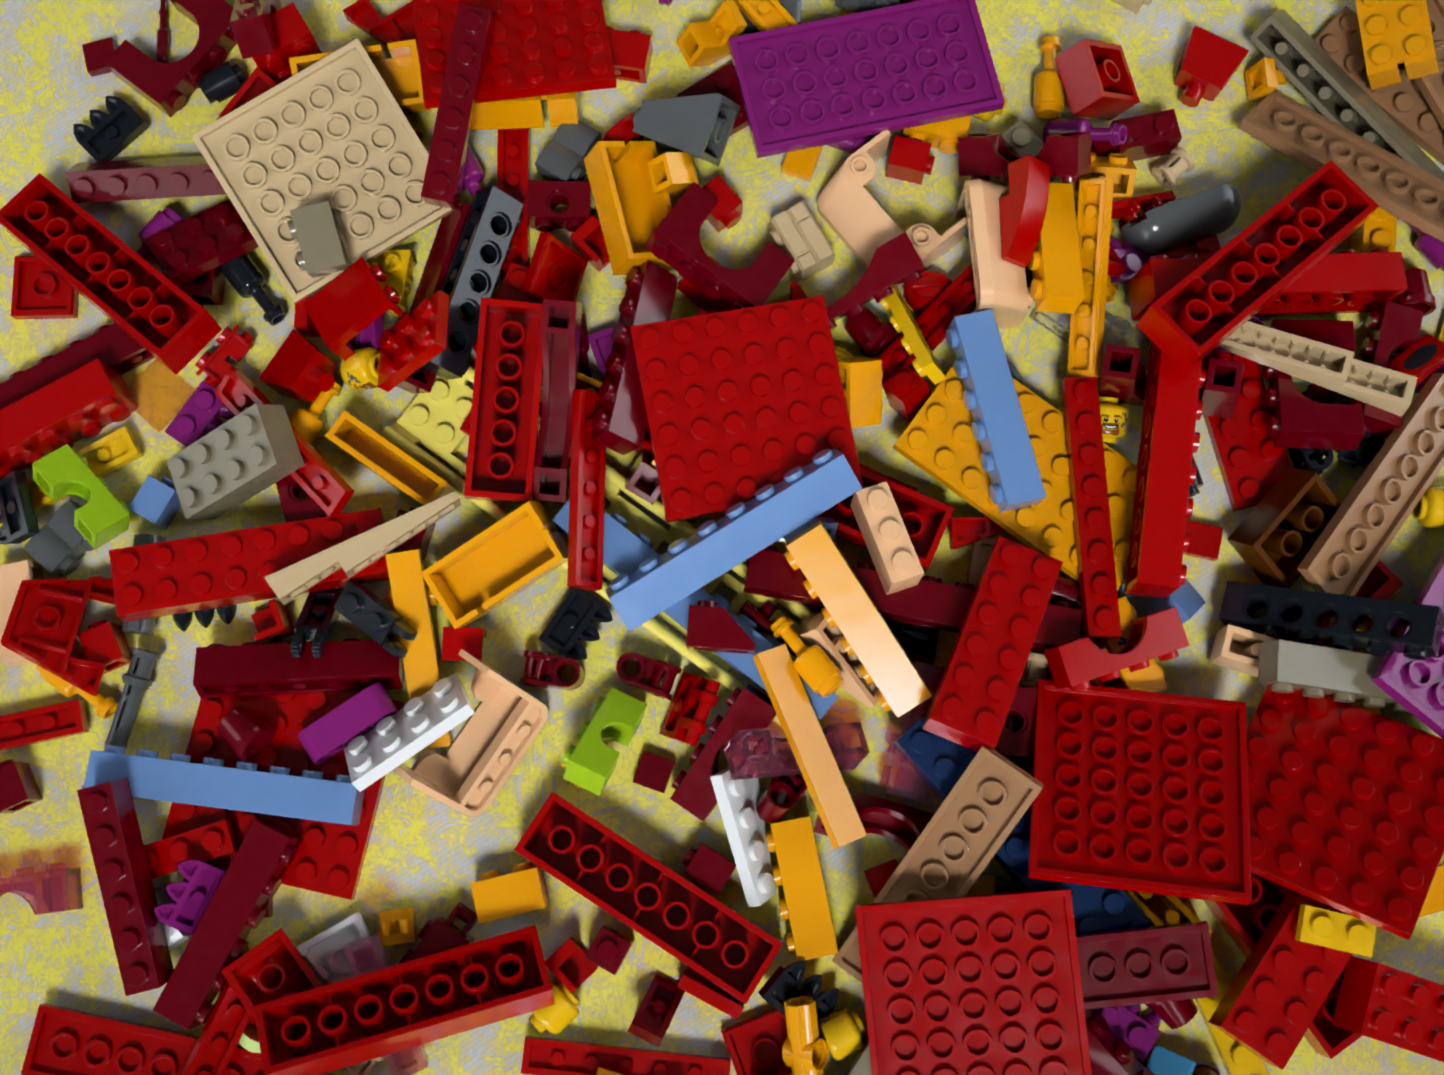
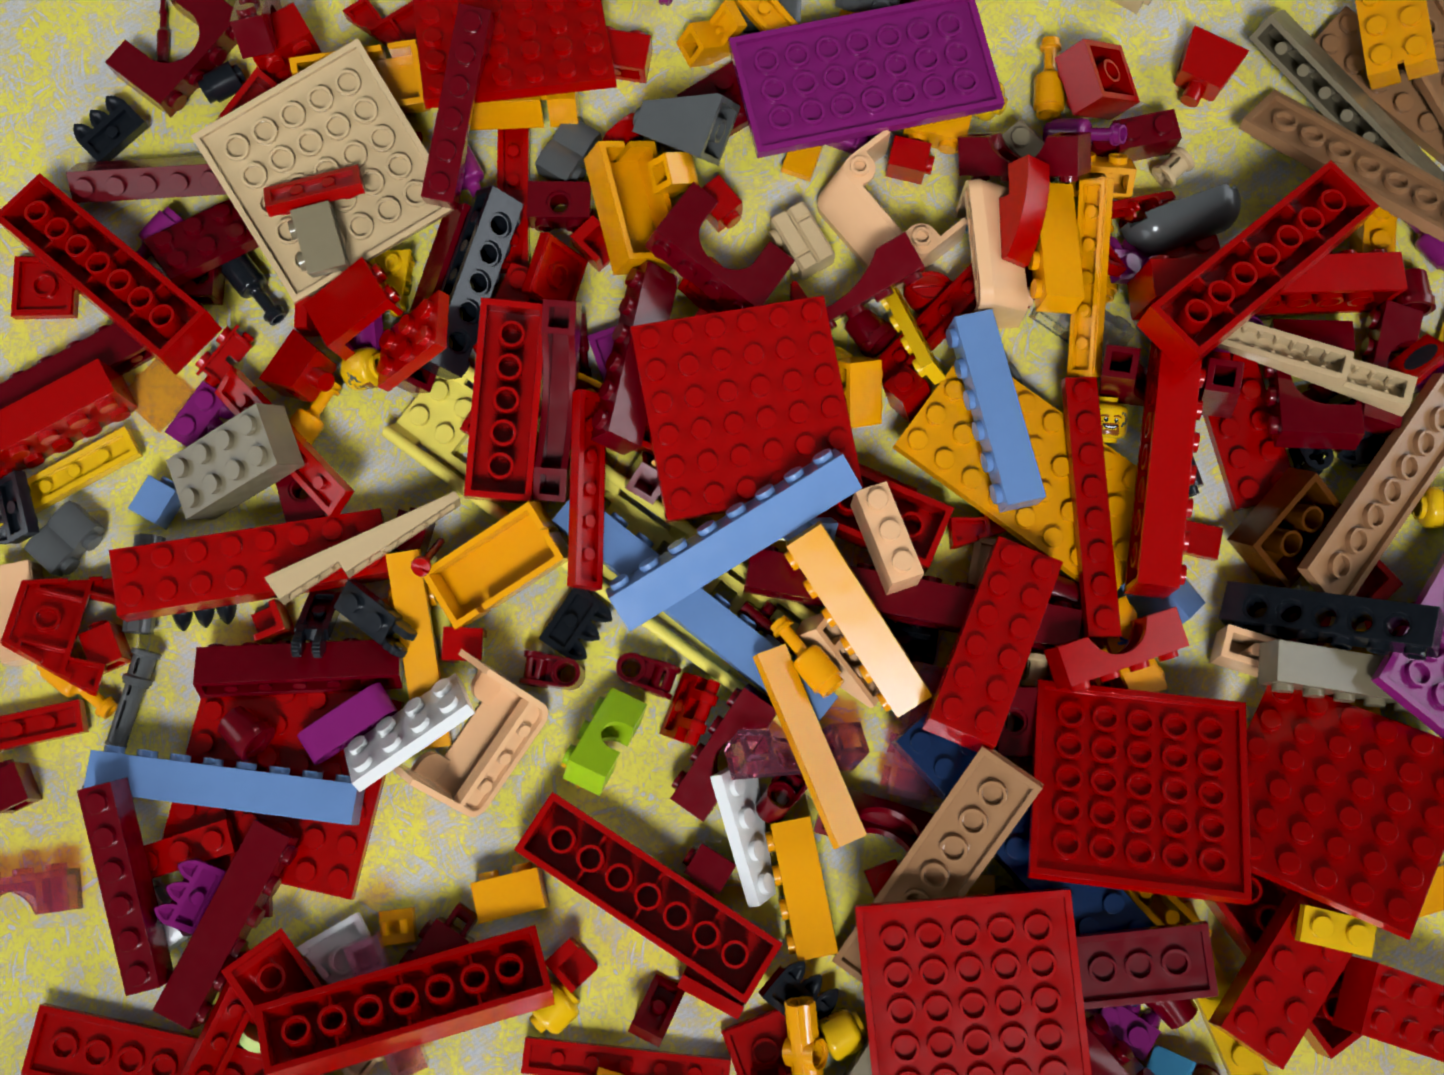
(69, 474): lime arch -> none
(96, 54): dark red tile -> none
(327, 186): none -> red plate
(387, 460): light orange brick -> none
(421, 565): none -> red piece
(609, 949): dark red brick -> none
(654, 772): dark red tile -> none
(715, 630): dark red slope -> none
(1263, 79): light orange tile -> none

